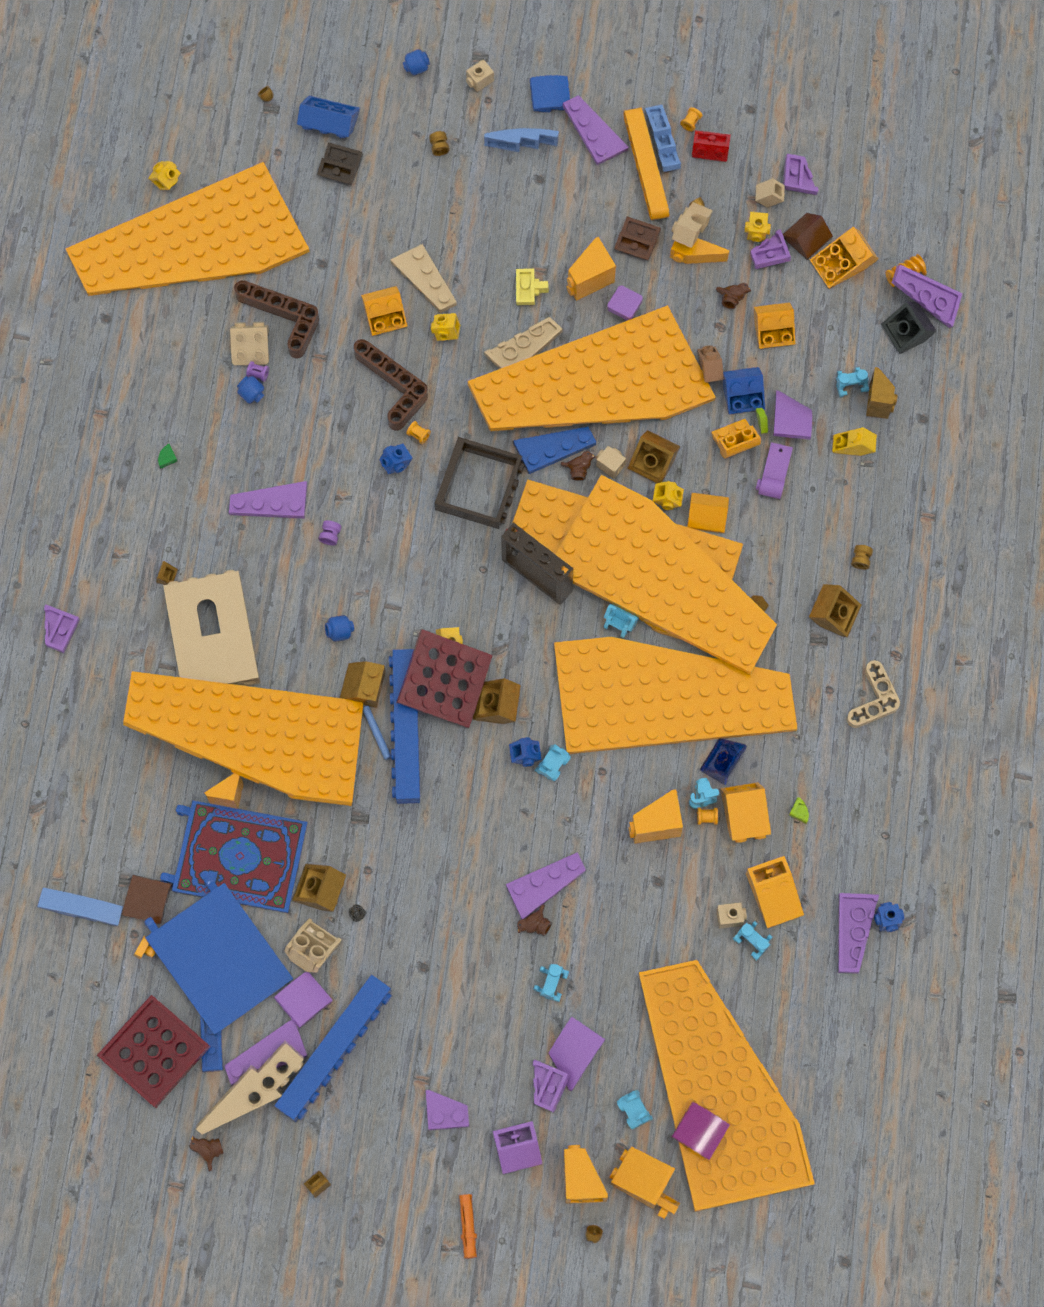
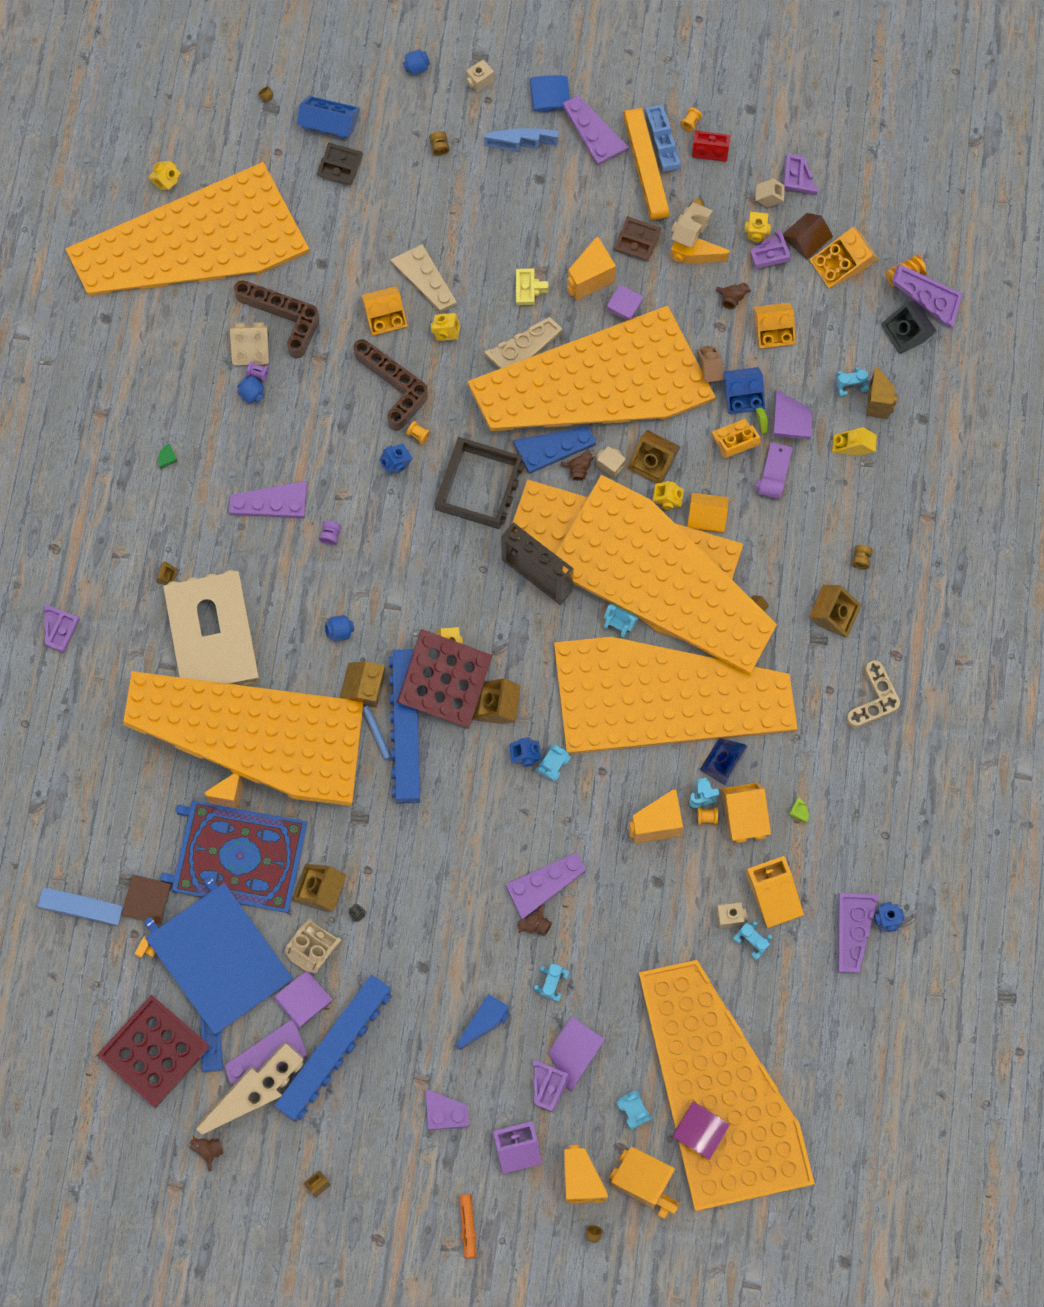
(486, 1019): none -> blue slope

